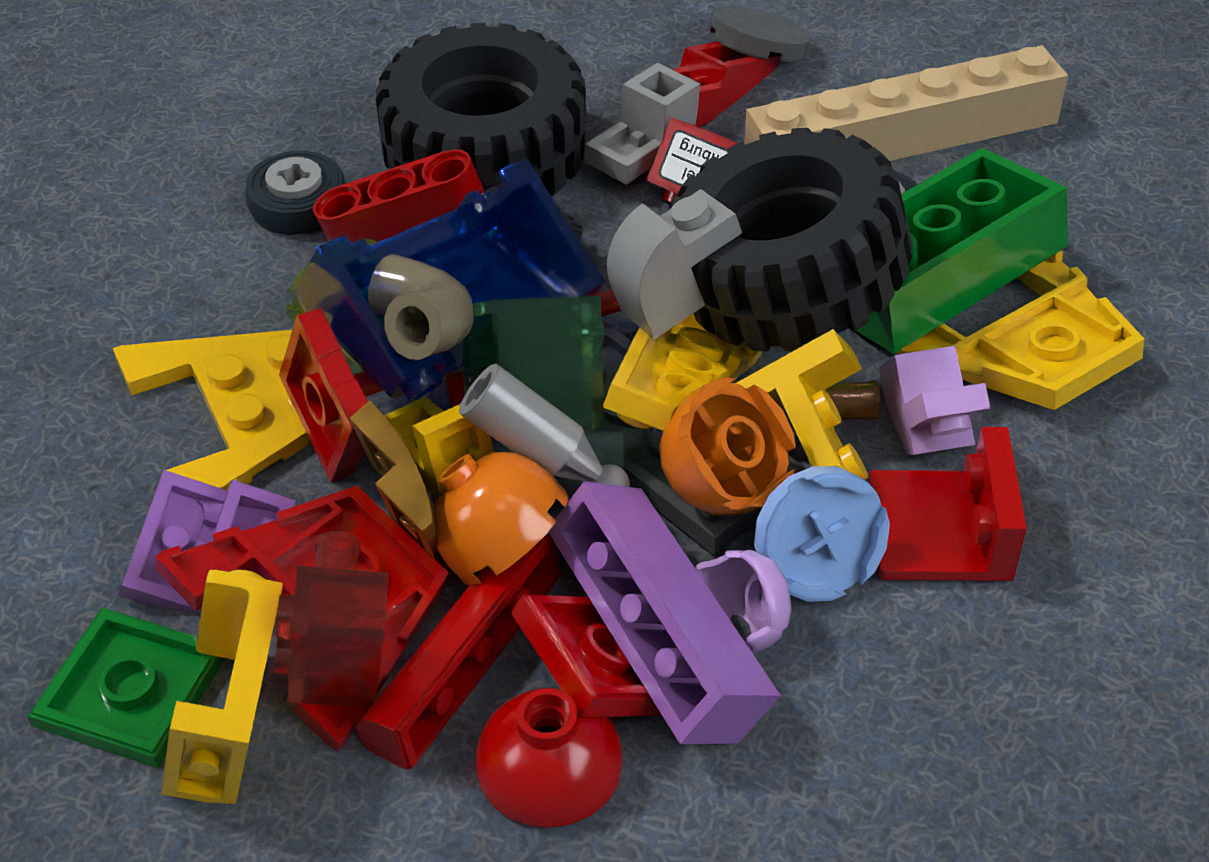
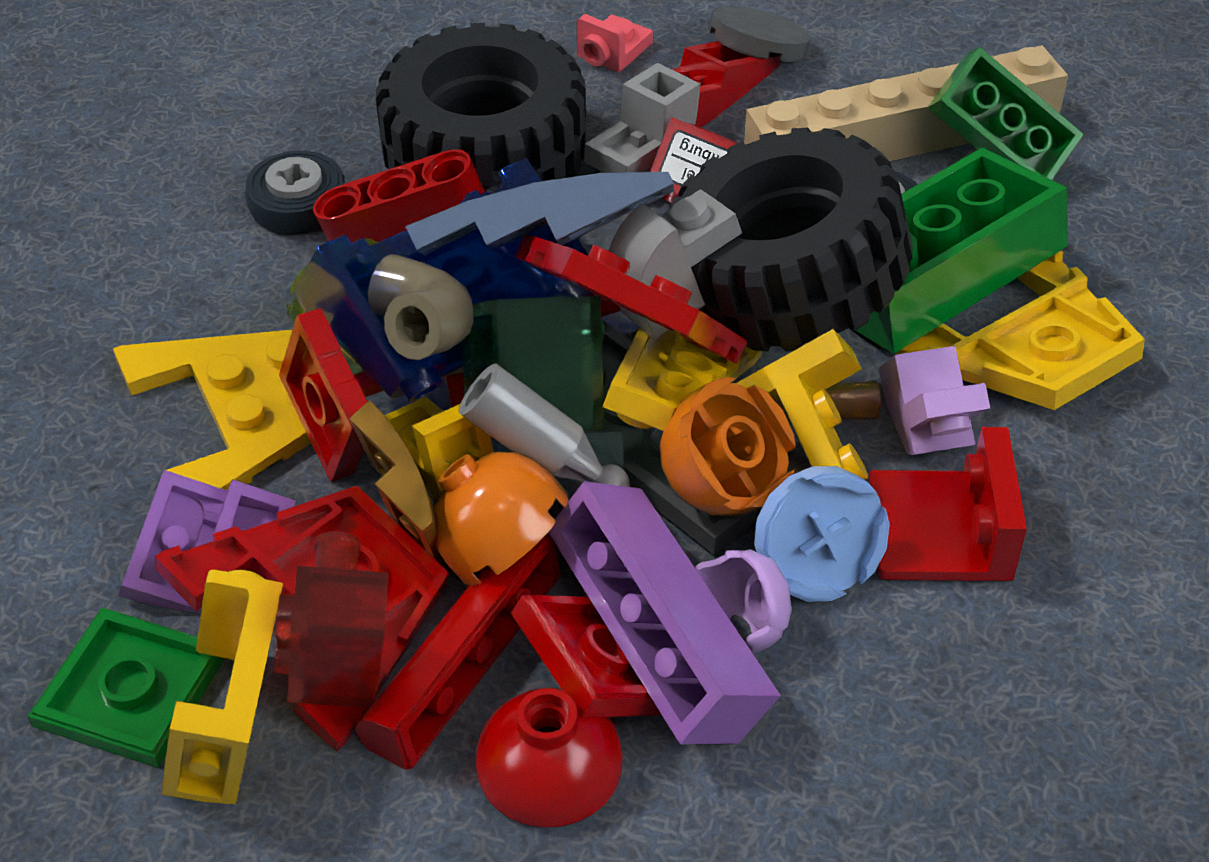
(567, 204): none -> sand blue slope
(611, 42): none -> coral bracket
(660, 302): none -> red wing
(1004, 115): none -> green piece

